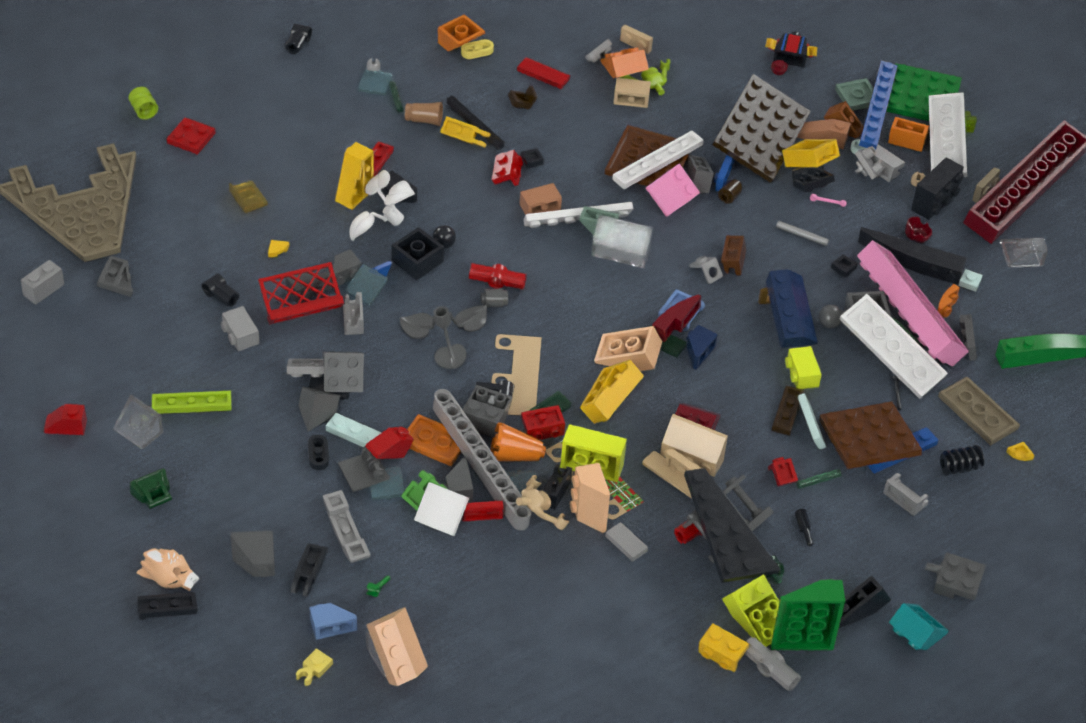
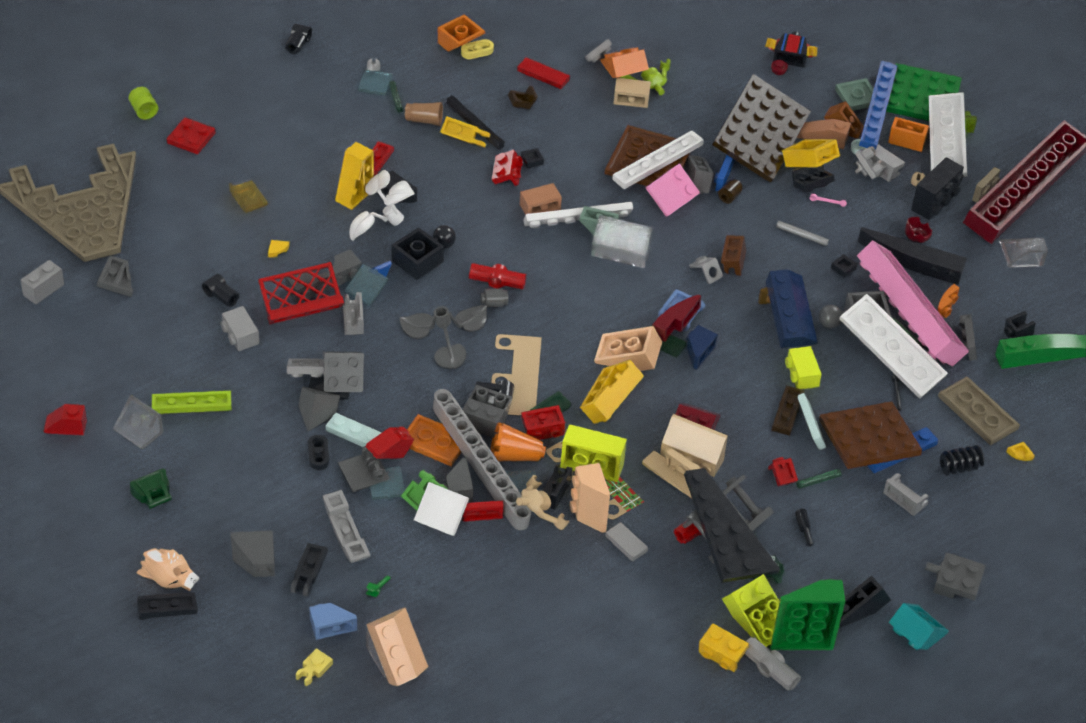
(636, 39): tan plate -> none
(970, 280): light aqua plate -> none
(1016, 326): none -> black window

